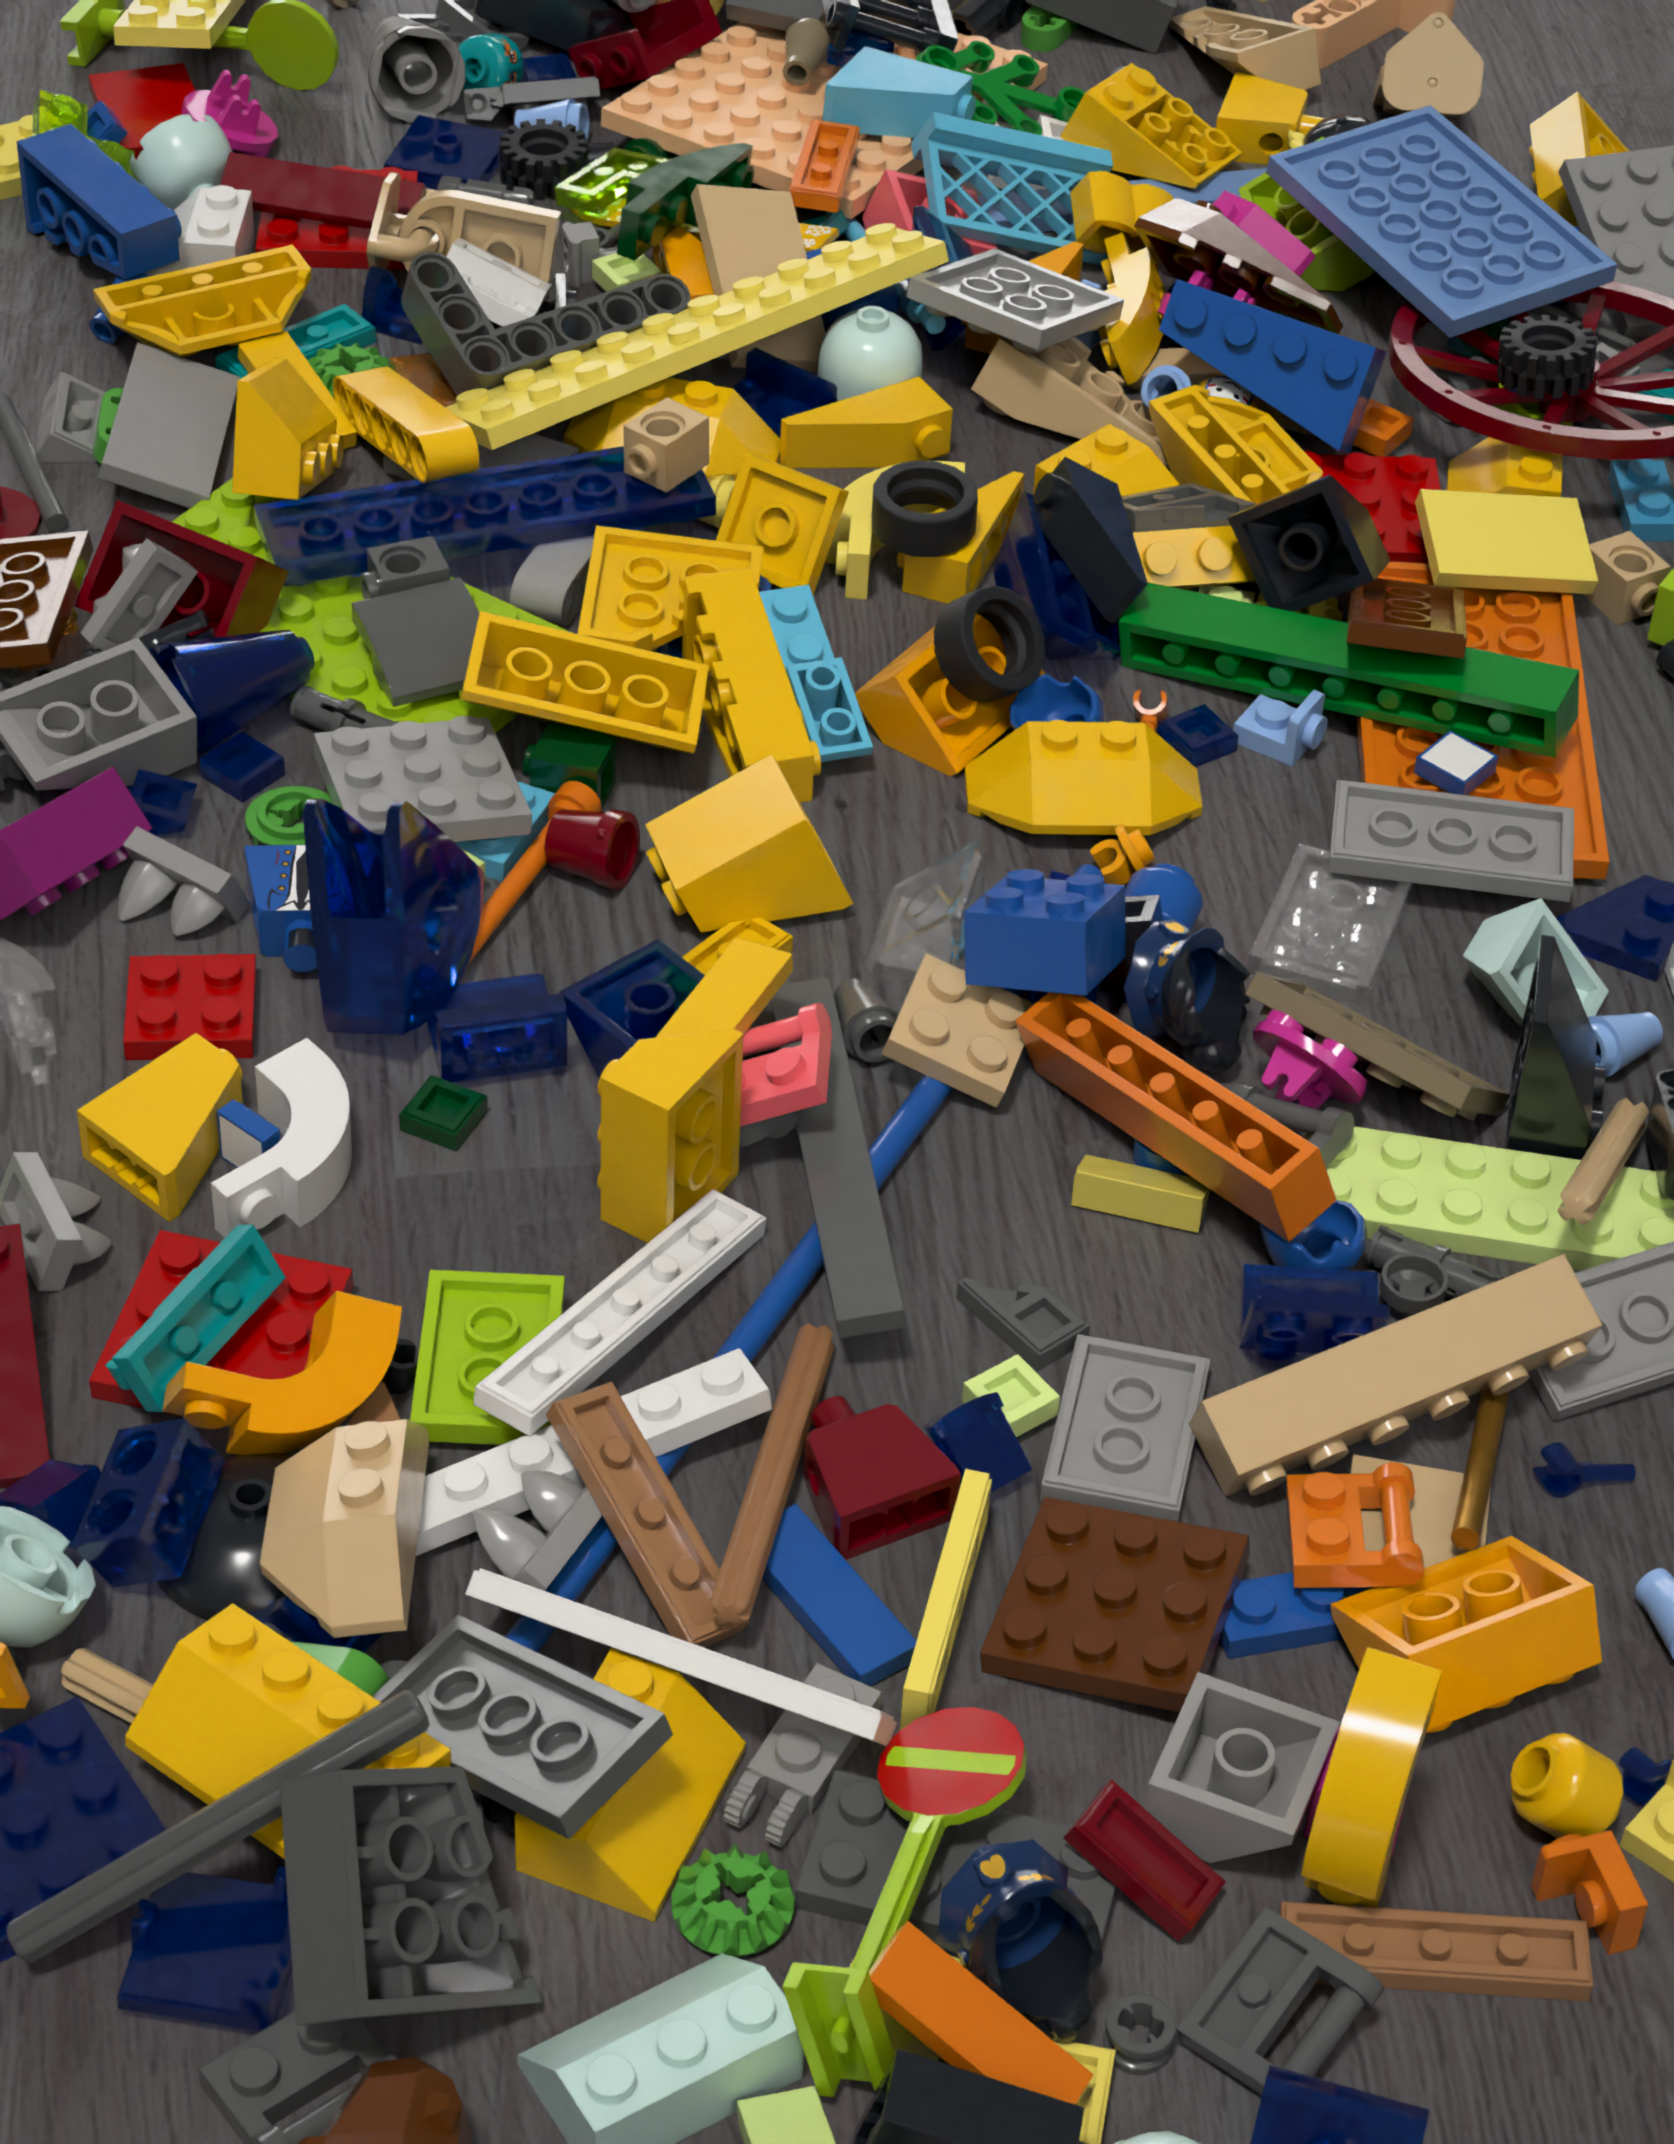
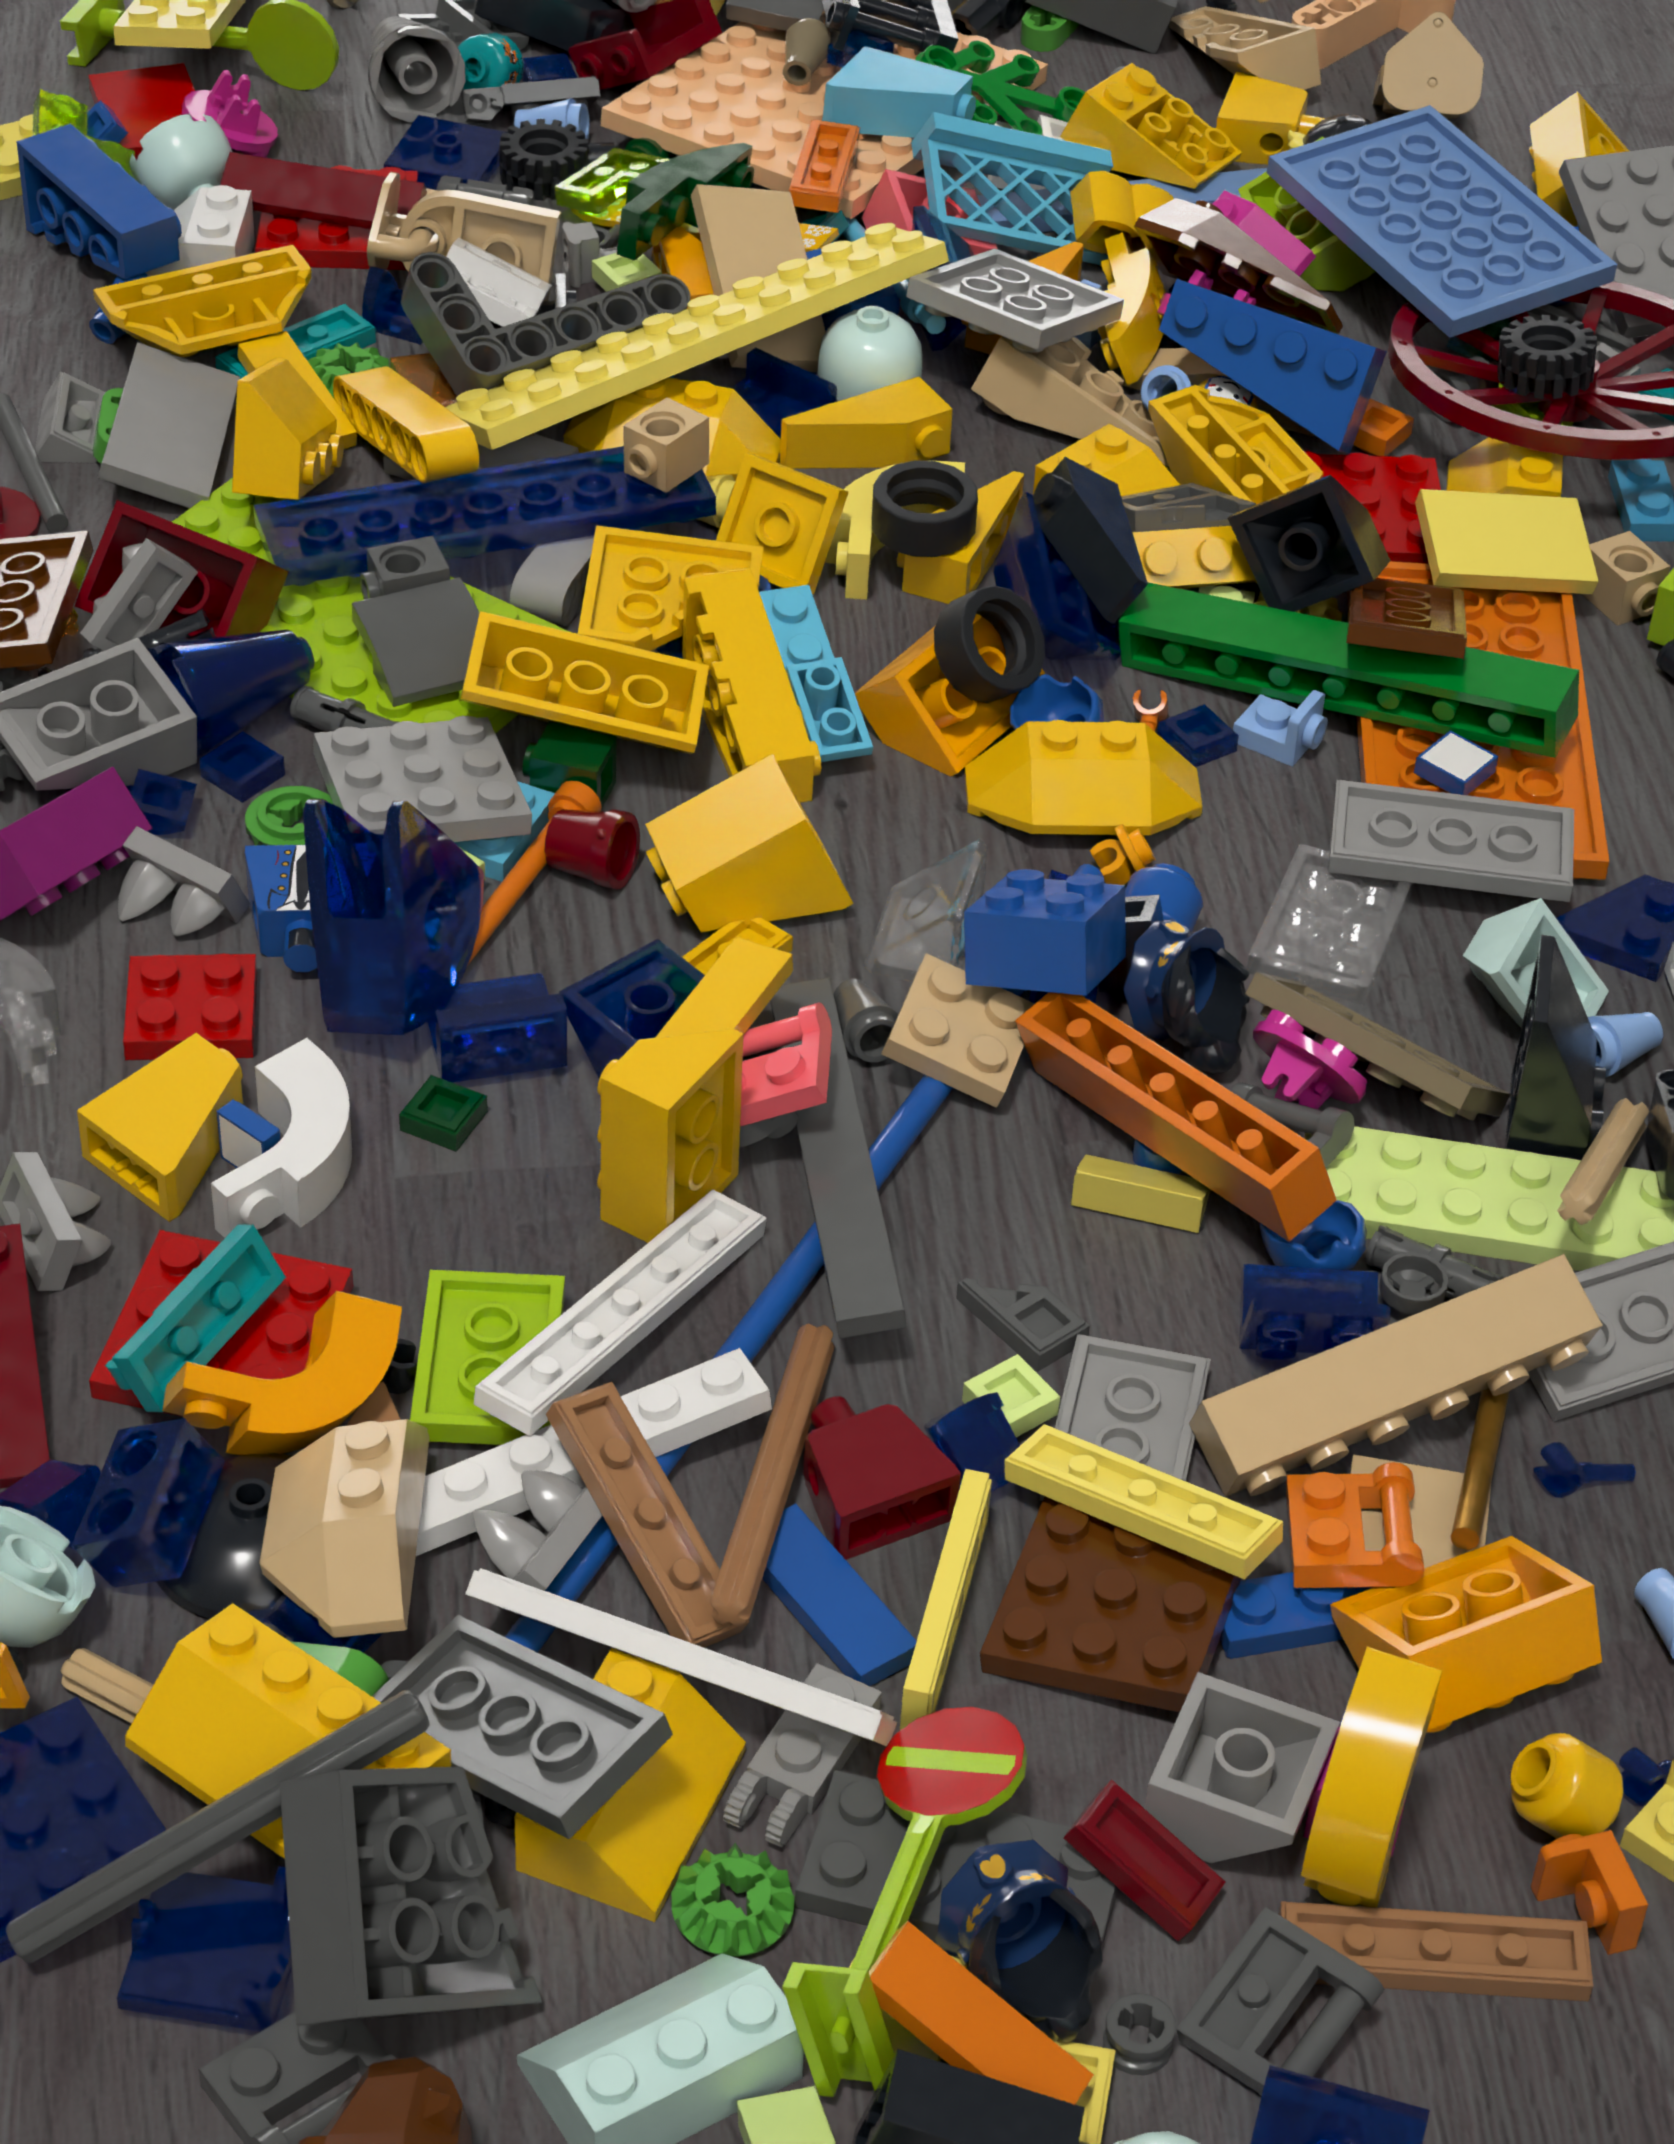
(1144, 1501): none -> light yellow tile

